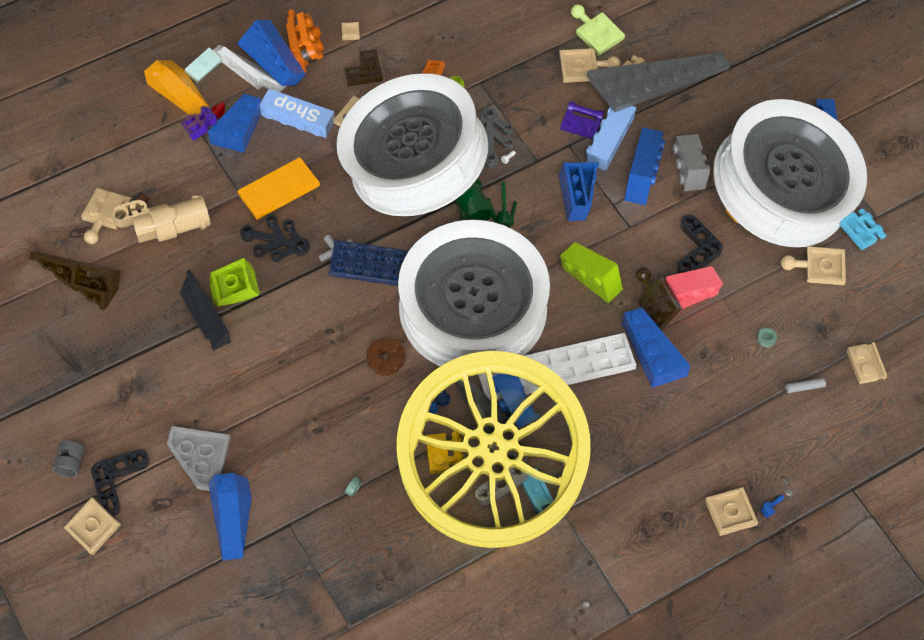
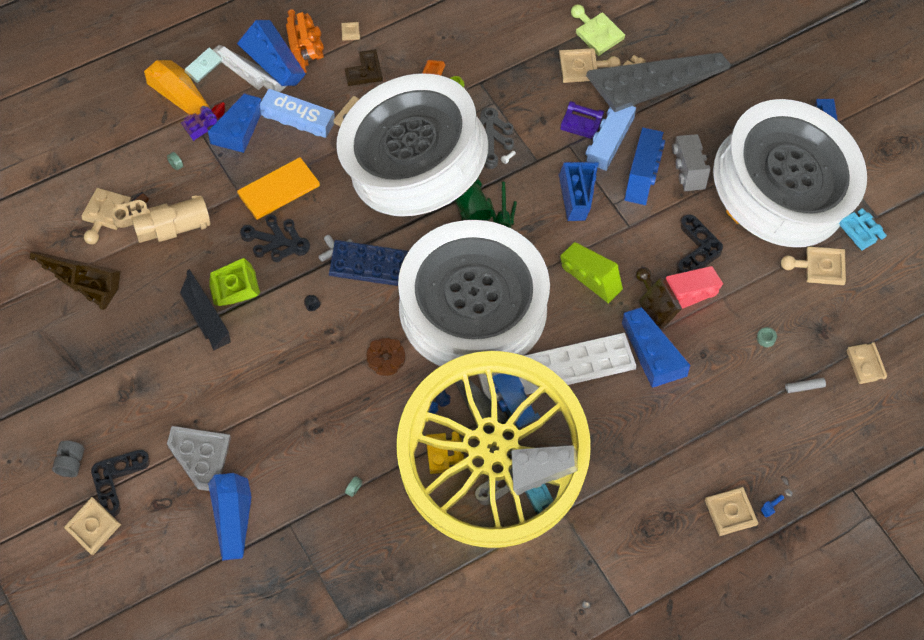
(174, 161): none -> sand green tile
(312, 302): none -> black hinge
(541, 465): none -> light grey wedge

